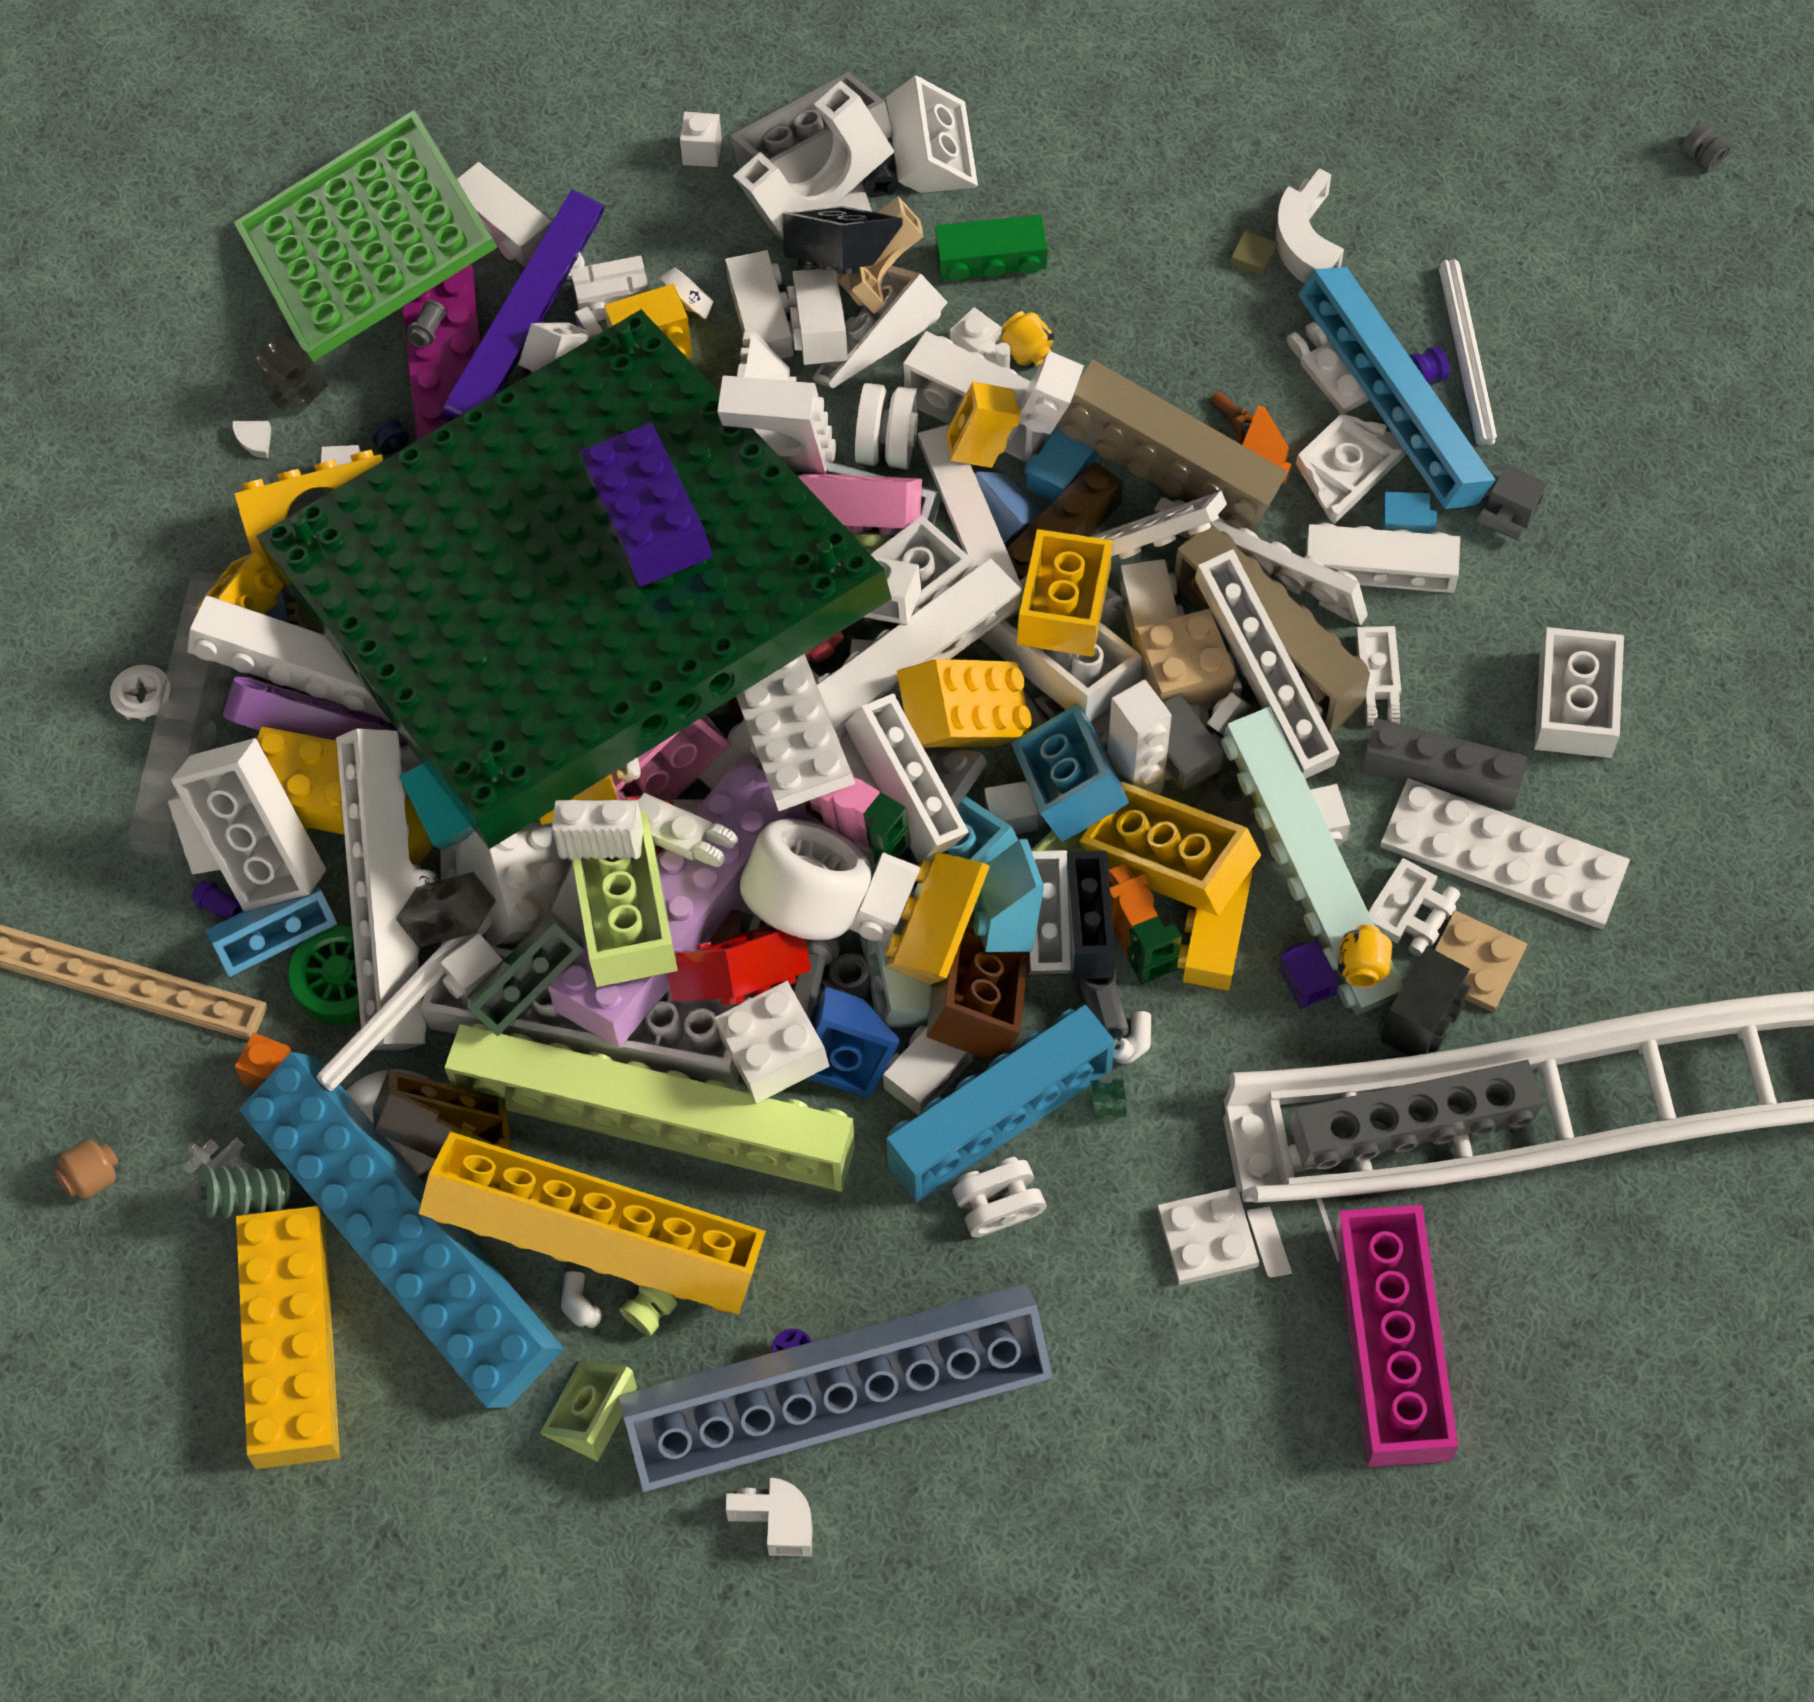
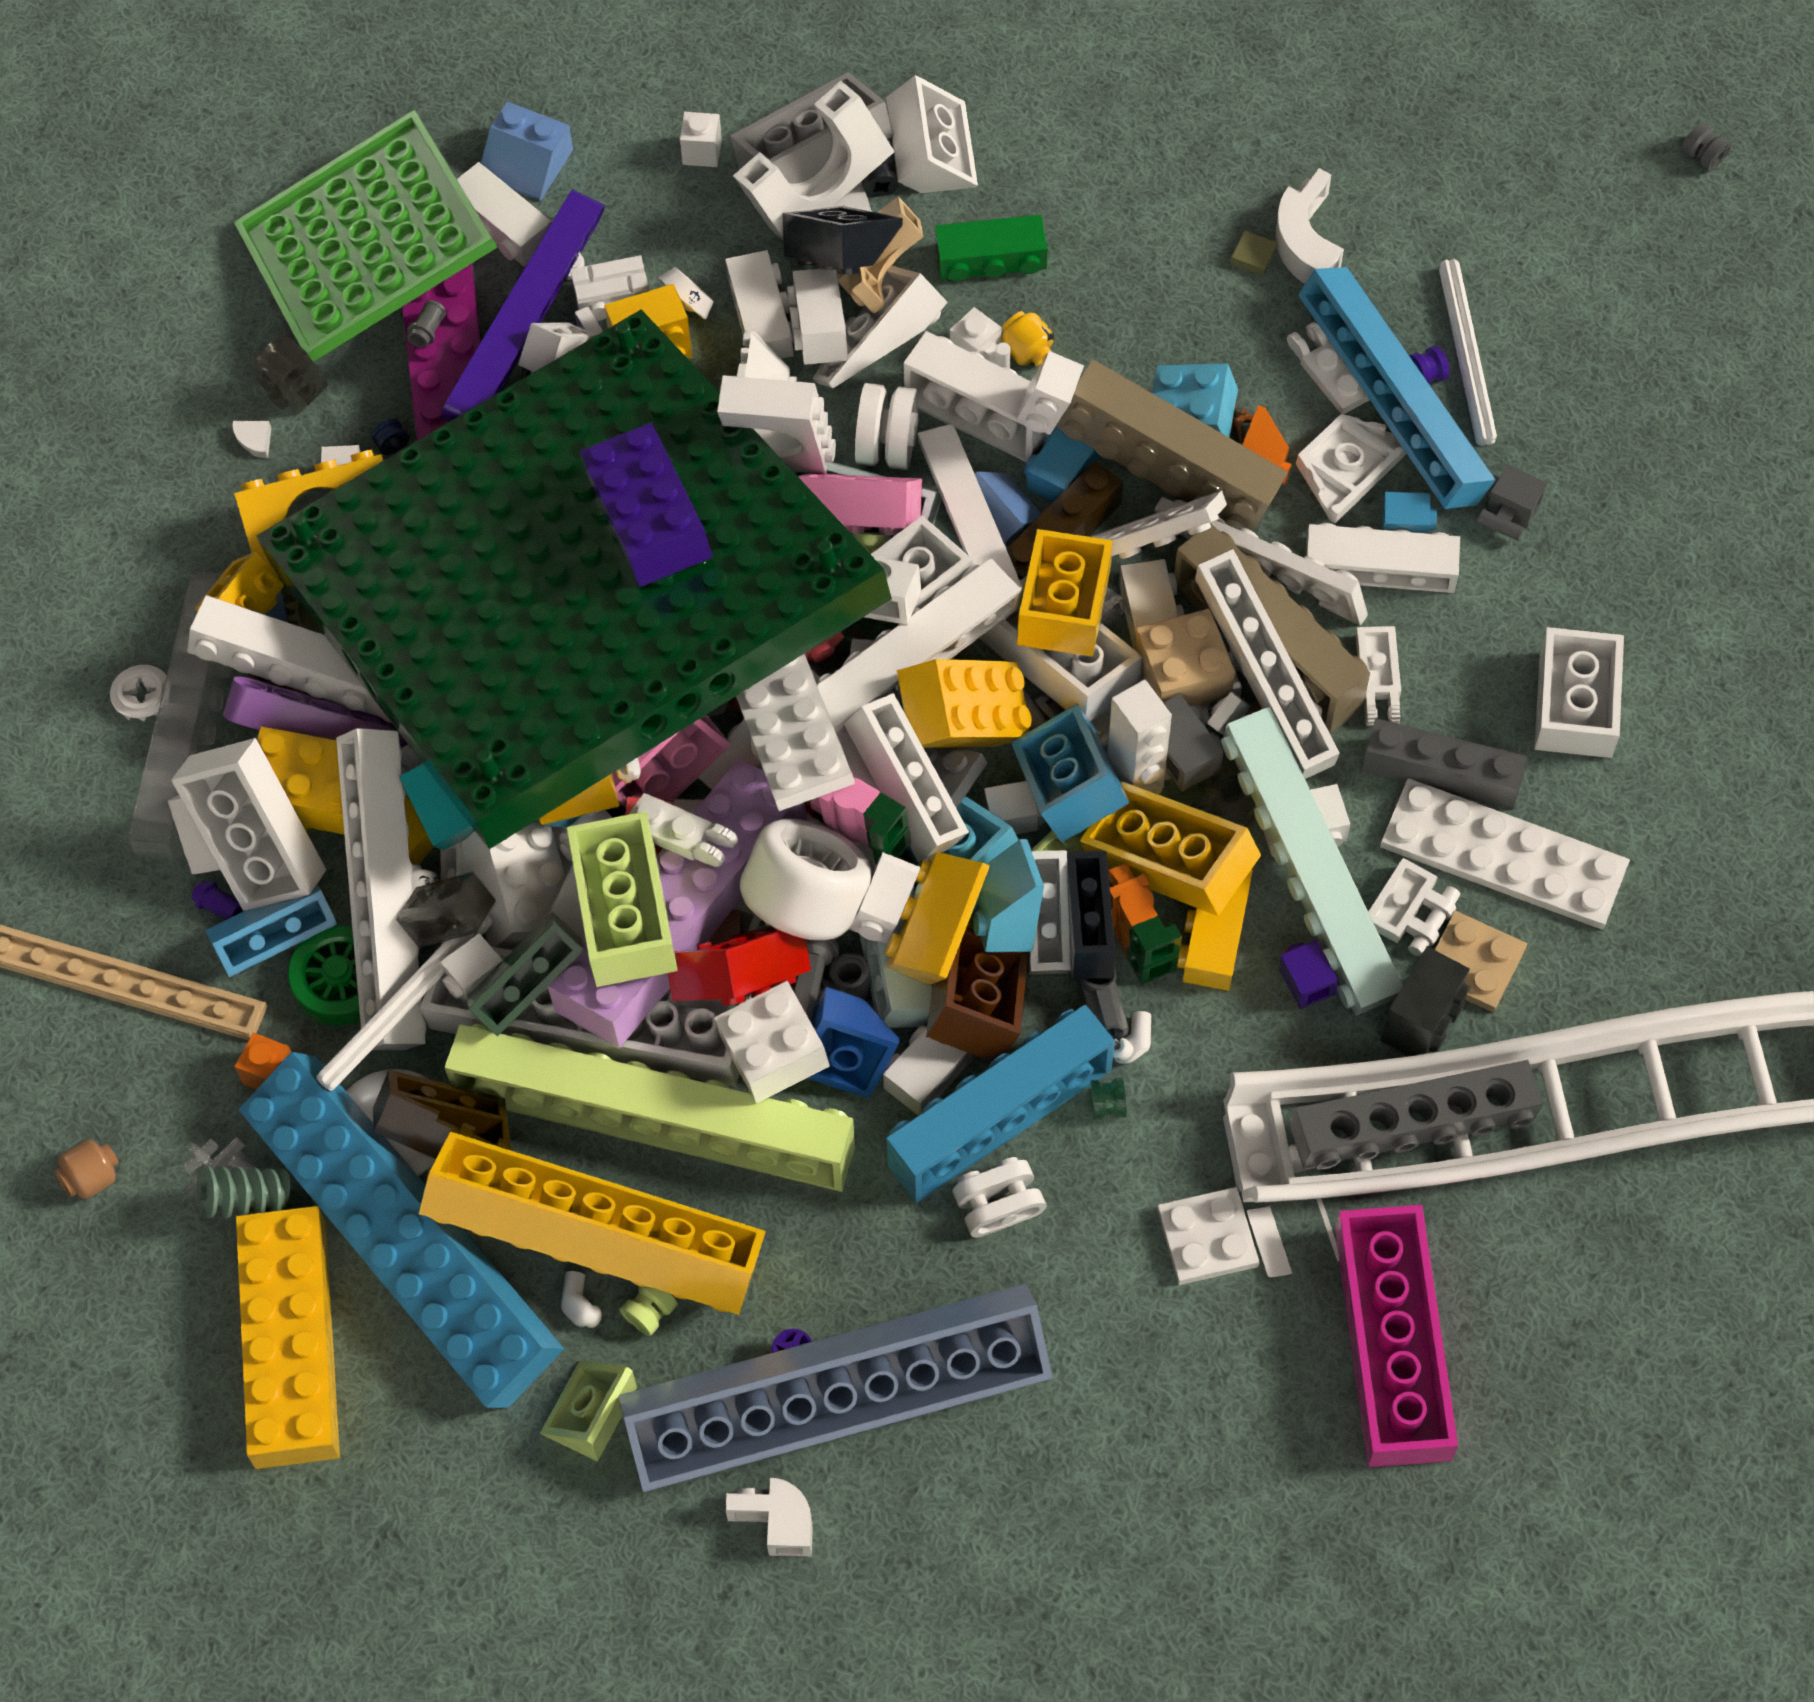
(526, 150): none -> medium blue slope
(597, 829): white brick -> none
(982, 424): yellow brick -> none
(1201, 391): none -> medium azure brick
(1364, 956): yellow head -> none

